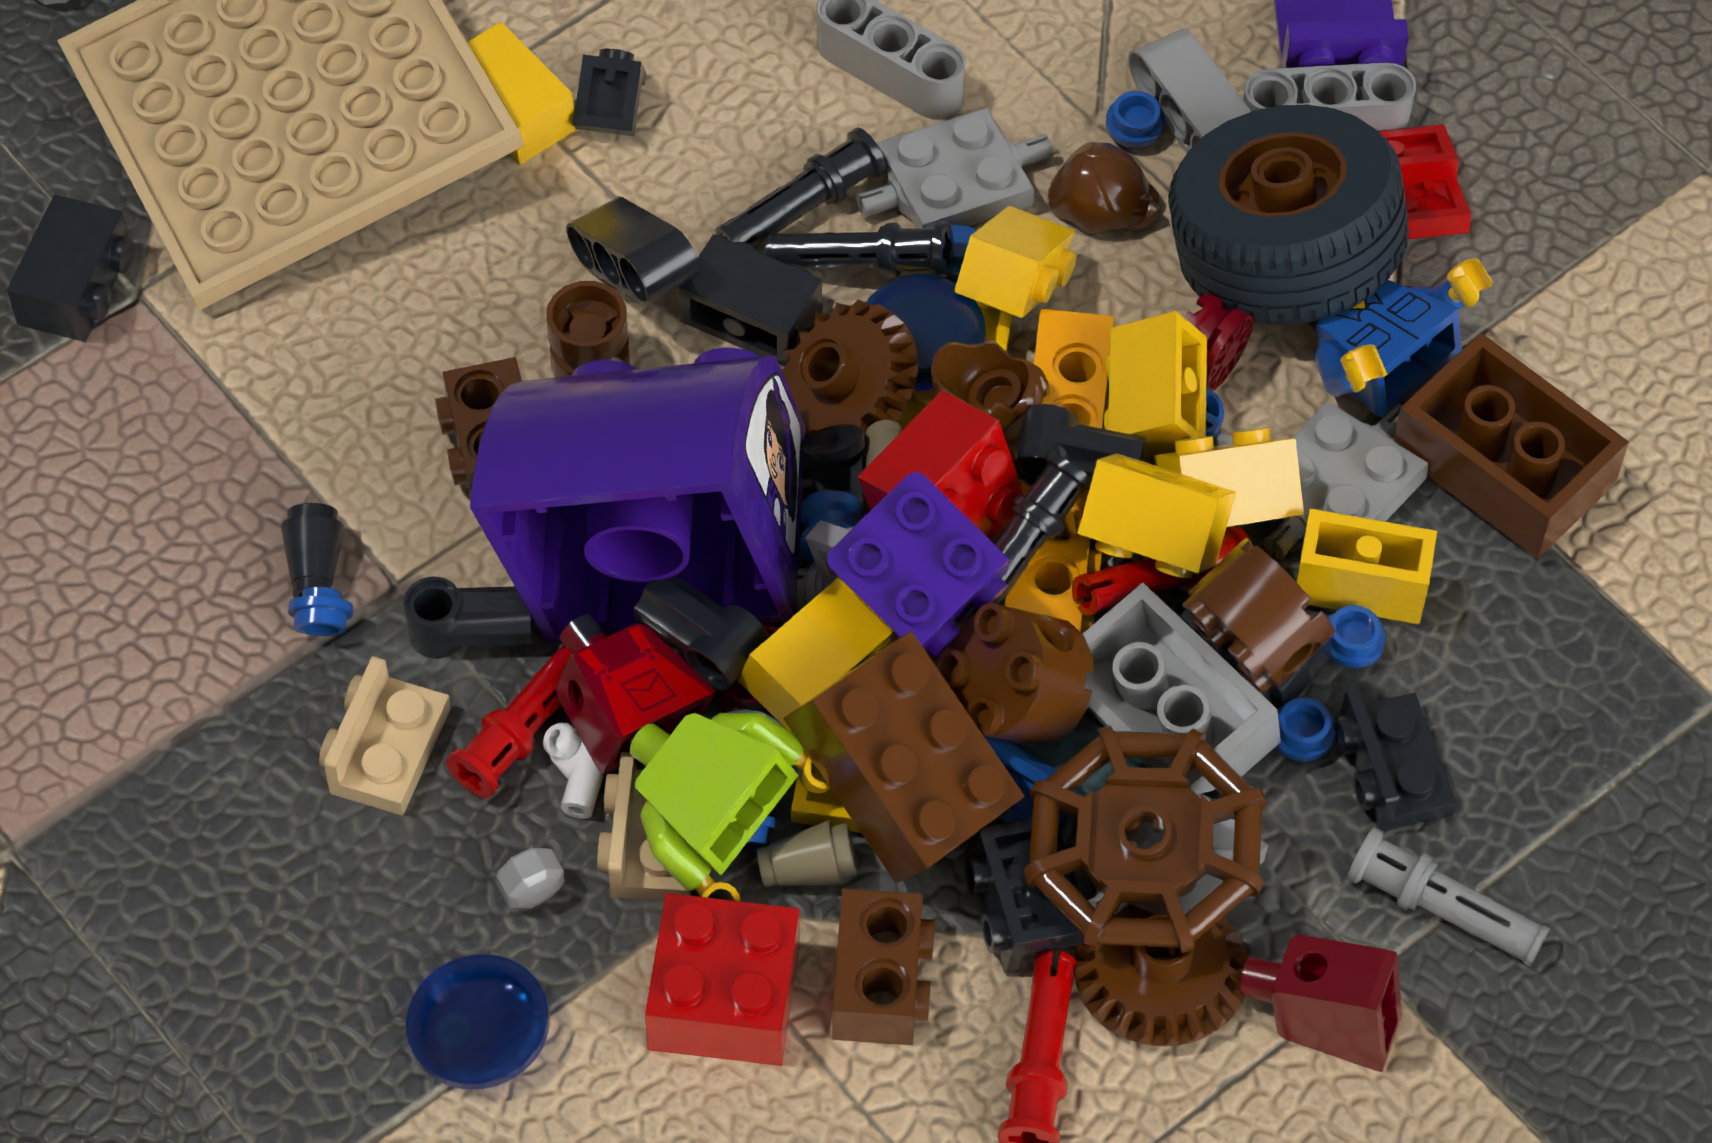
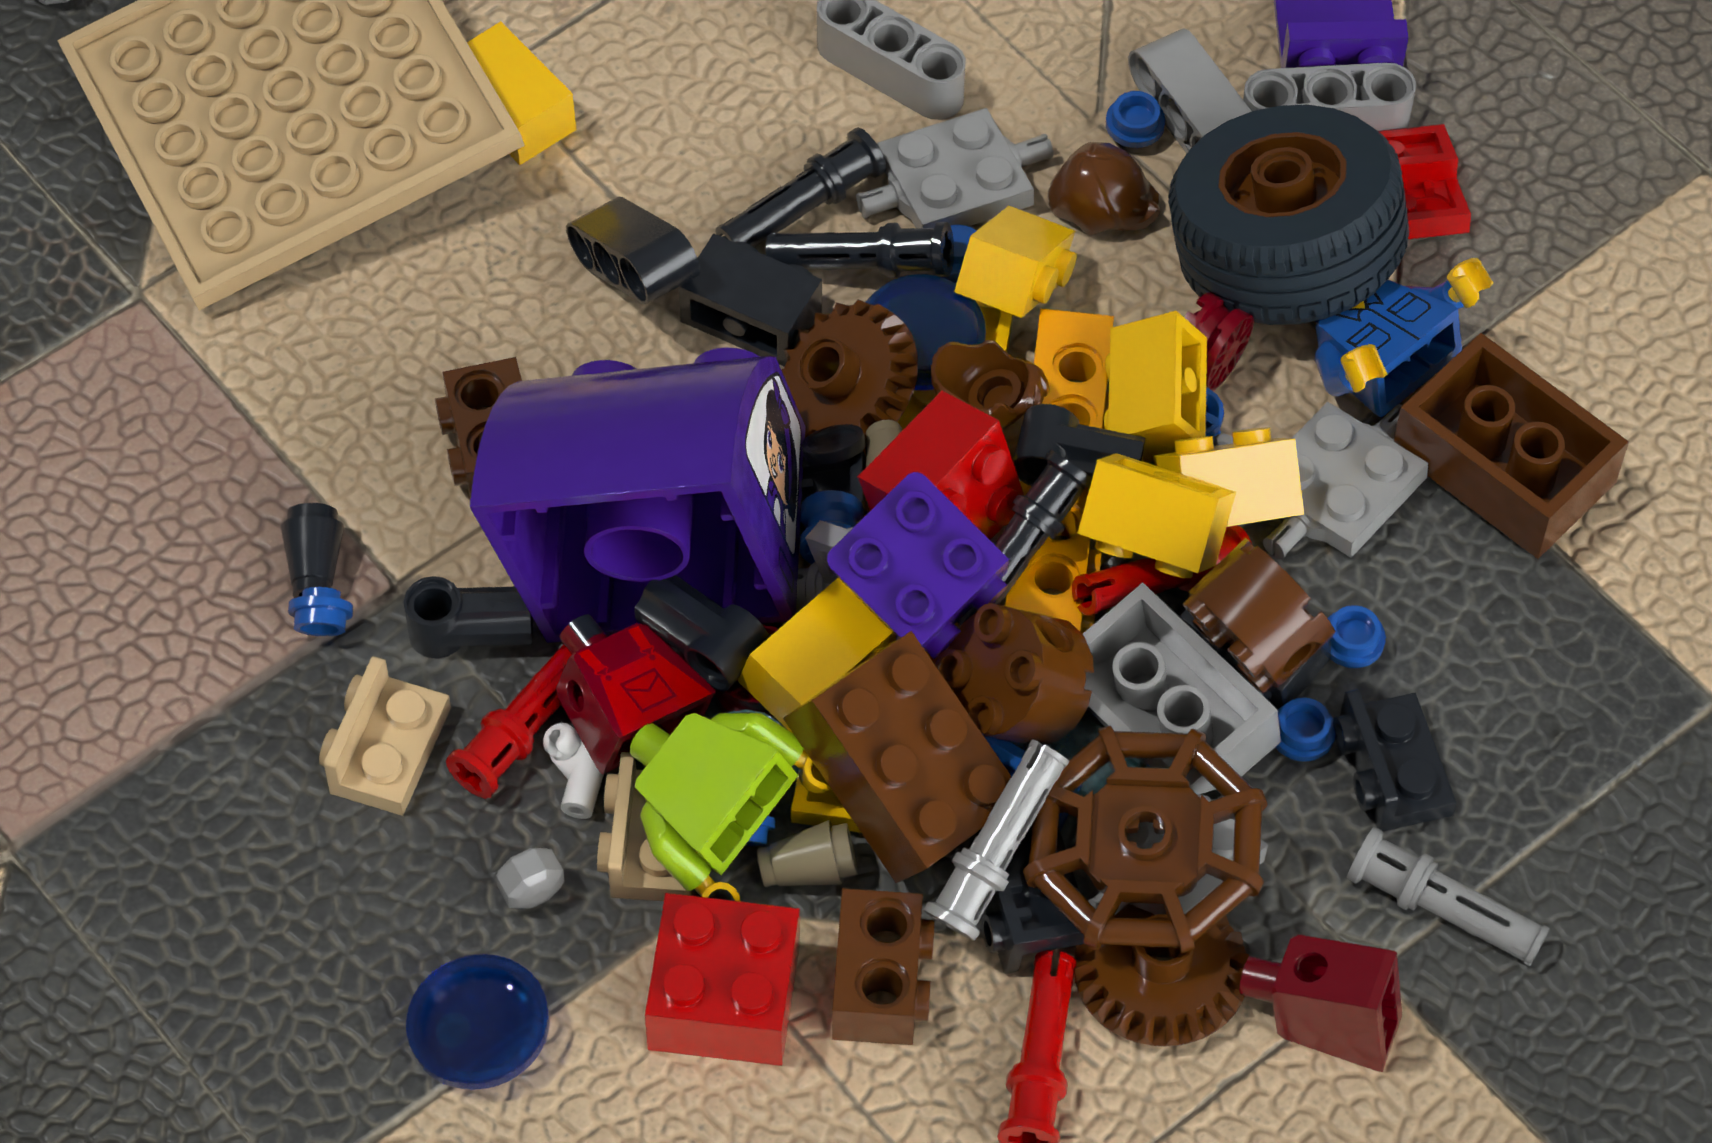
(70, 268): black brick -> none
(586, 326): reddish brown wheel -> none
(609, 92): black bracket -> none
(982, 867): none -> light grey pin
(1366, 565): yellow brick -> none

